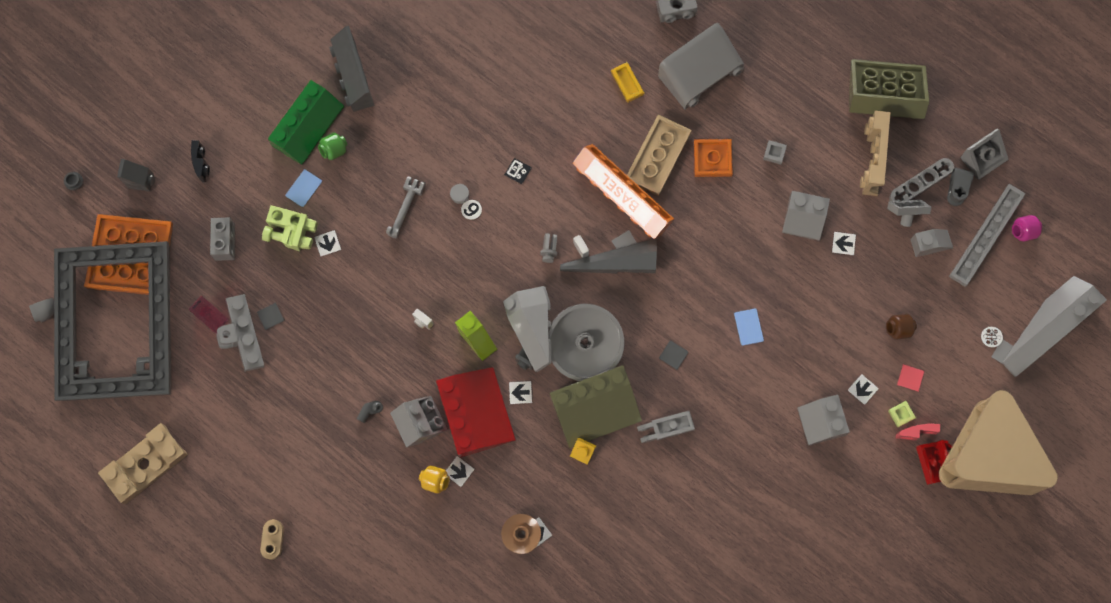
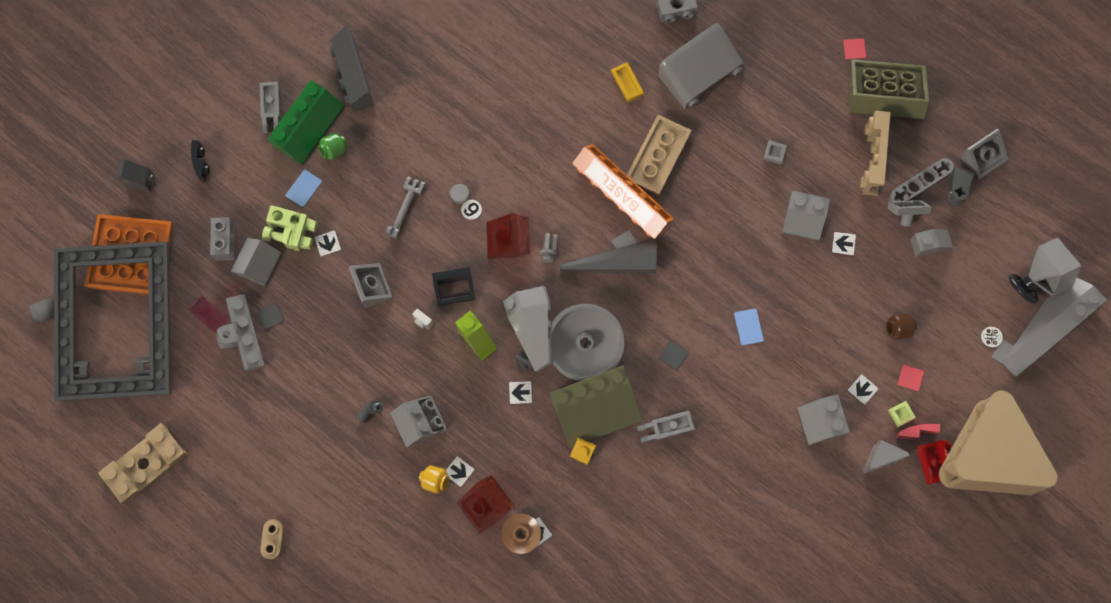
(73, 181): dark grey plate -> none
(256, 261): none -> light grey slope
(269, 104): none -> light grey hinge
(370, 284): none -> light grey slope
(453, 276): none -> black tile
(475, 411): red slope -> none
(485, 504): none -> clear red slope
(508, 237): none -> clear red slope
(517, 171): black sticker -> none
(581, 246): white tile -> none
(713, 158): orange tile -> none
(854, 48): none -> coral sticker
(883, 455): none -> light grey slope
(987, 235): light grey plate -> none
(1027, 228): dark pink head -> none
(1052, 270): none -> light grey piece

